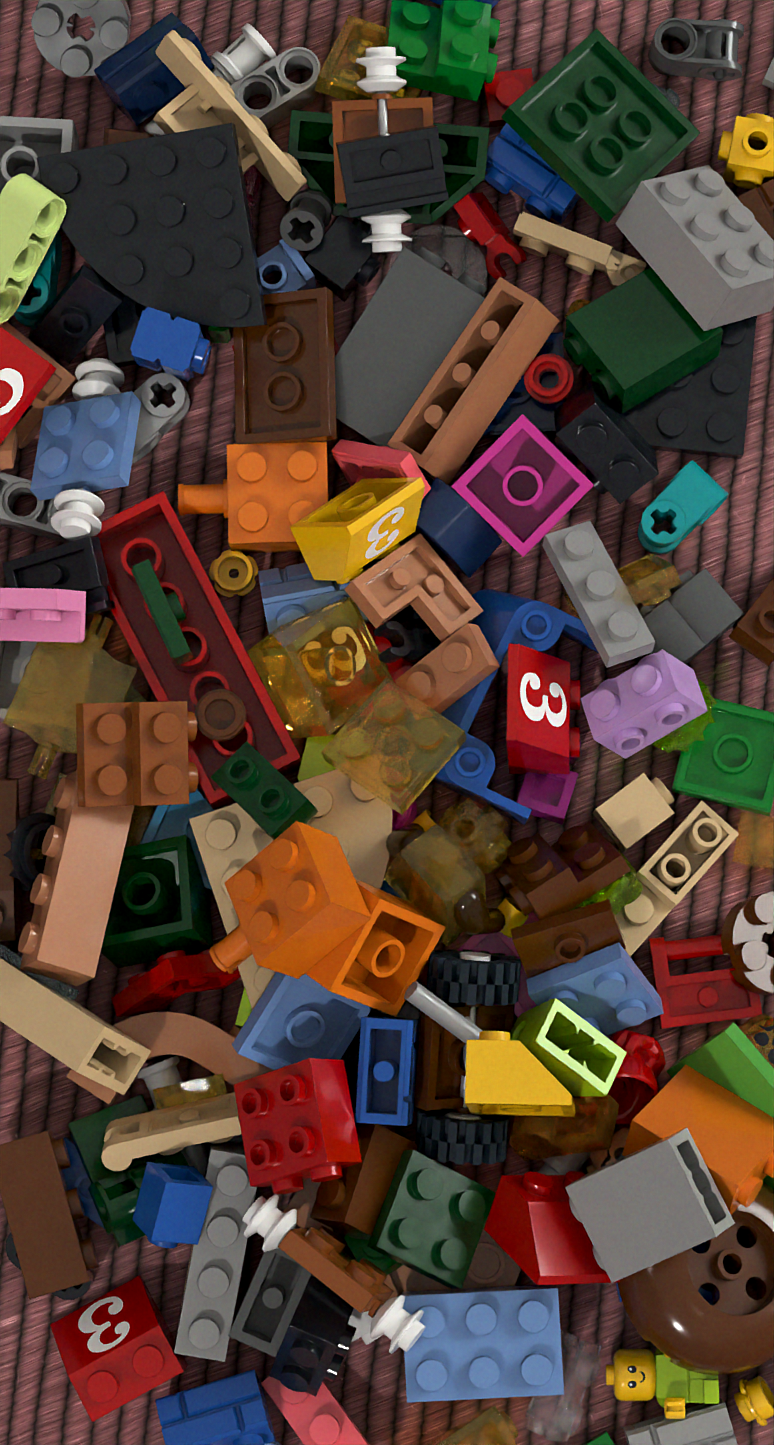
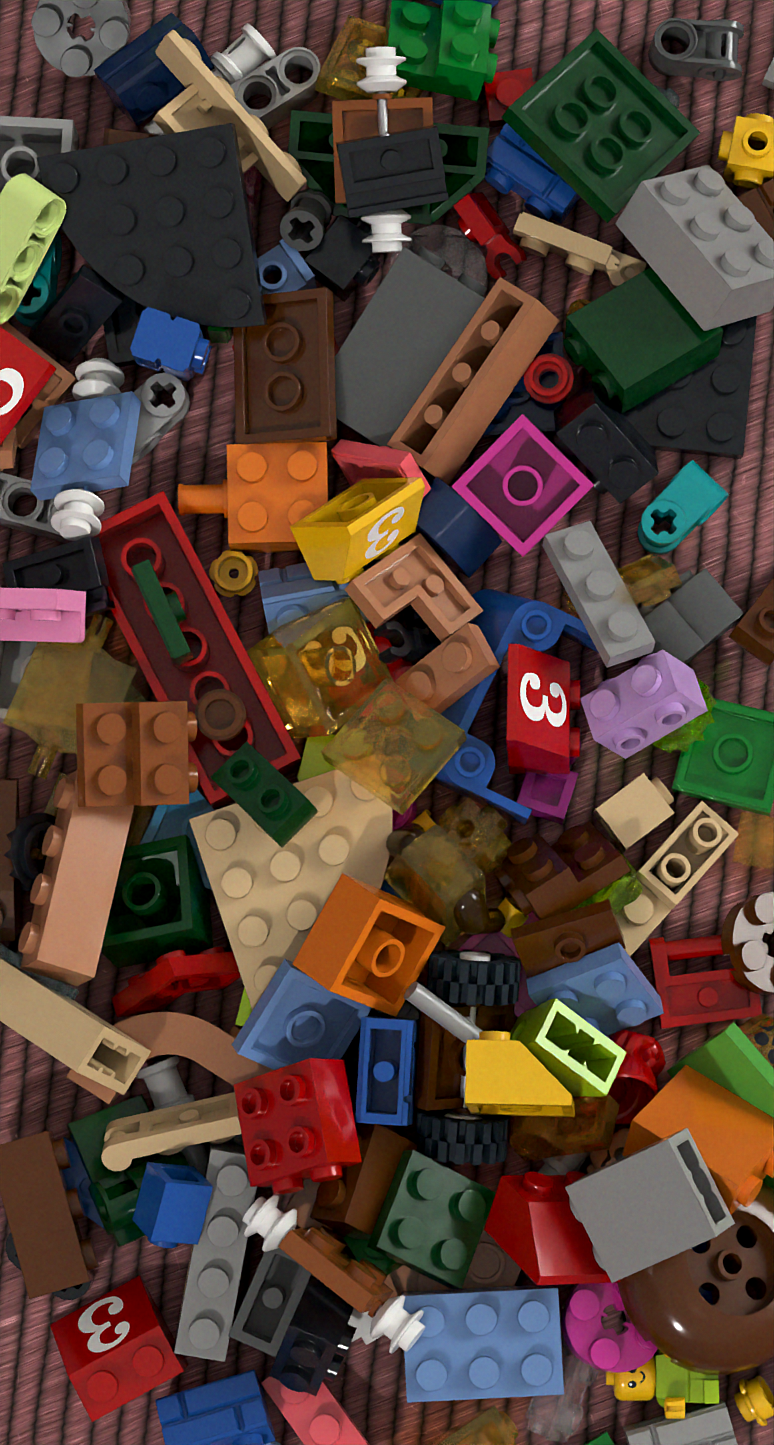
(189, 1091): clear yellow tile -> none
(292, 904): orange brick -> none
(593, 1343): none -> dark pink plate

